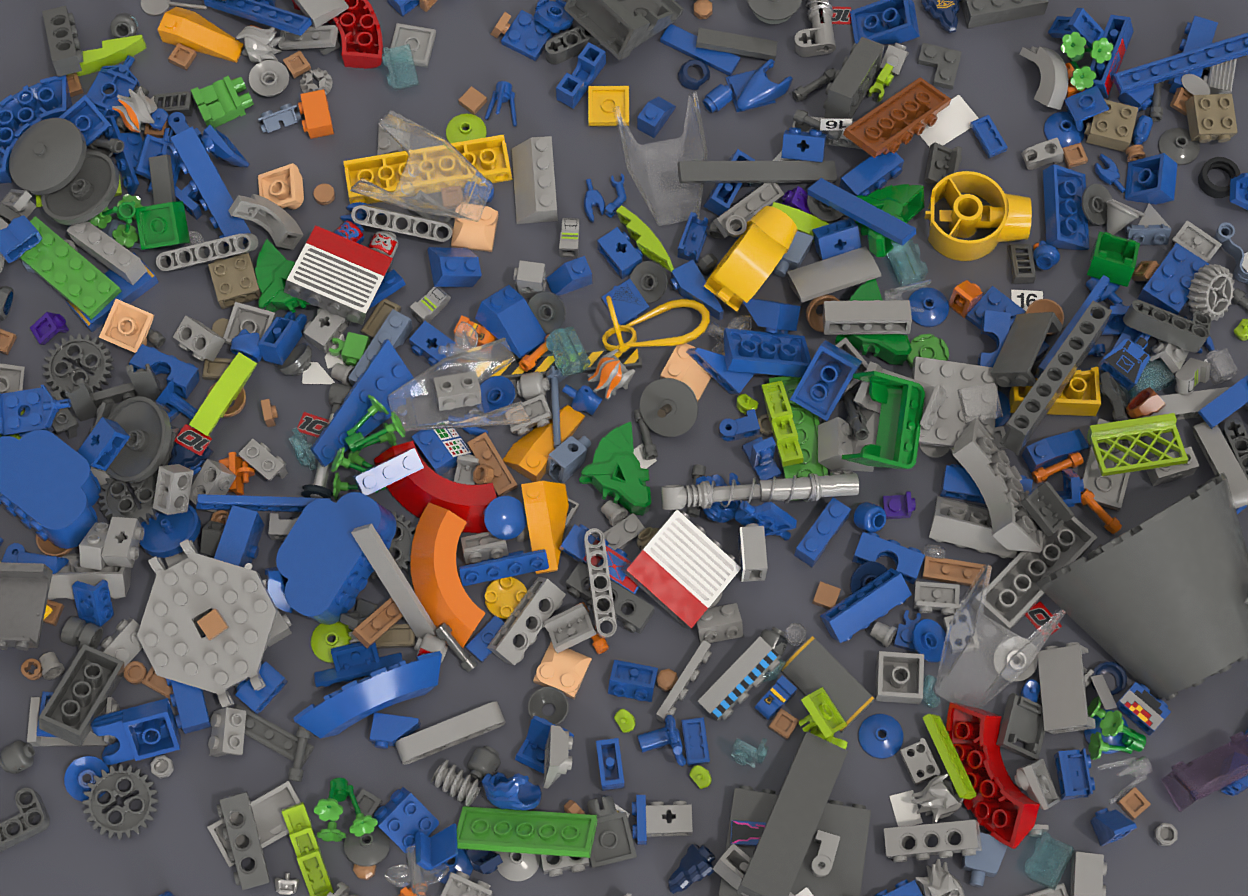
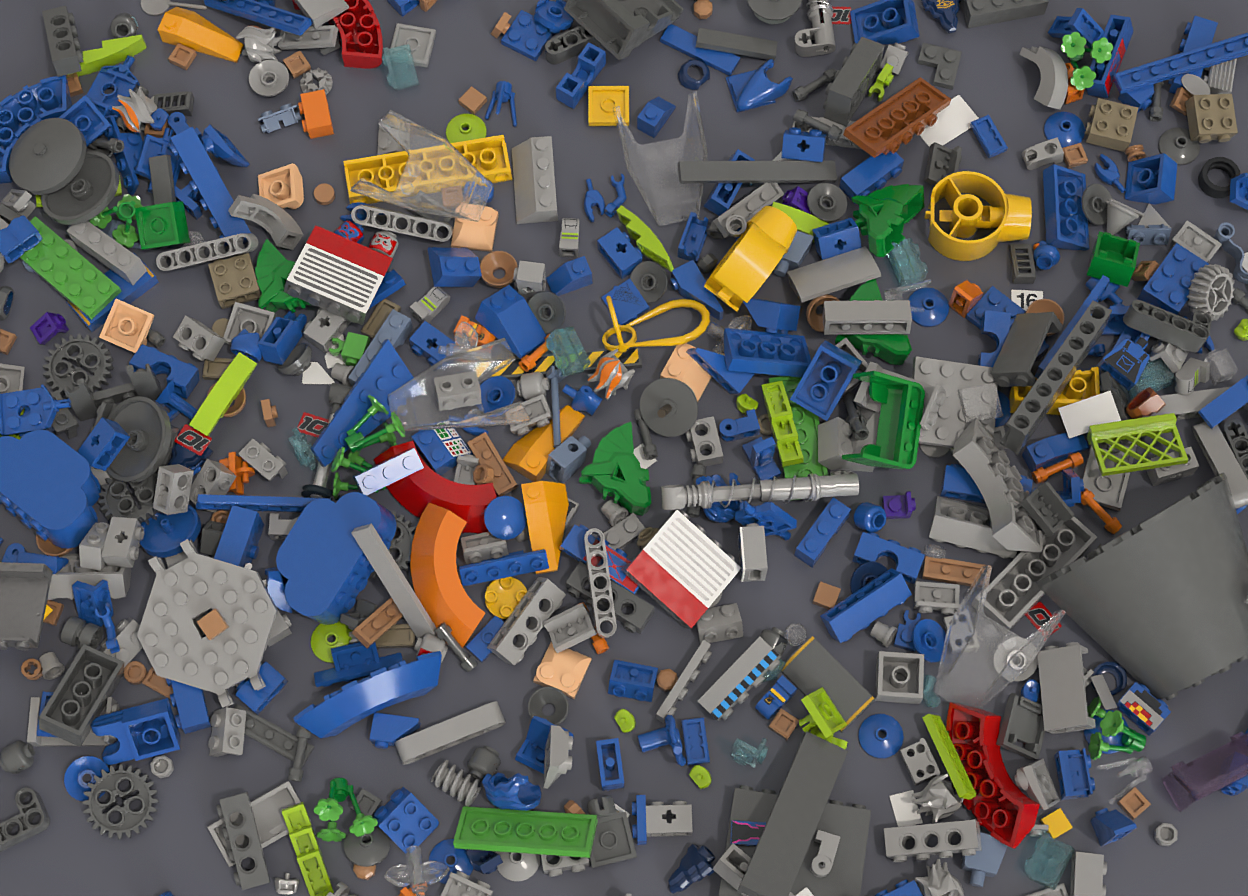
(111, 642): none -> blue arm
(220, 101): bright green hips -> none
(436, 849): blue piece -> none
(495, 261): none -> medium nougat piece
(709, 441): none -> light grey brick
(718, 98): blue brick -> none
(835, 124): white sticker -> none
(862, 211): blue tile -> none
(928, 347): bright green tile -> none
(1057, 823): none -> yellow tile
(1085, 105): blue piece -> none
(1087, 412): none -> white sticker
(1142, 129): blue piece -> none

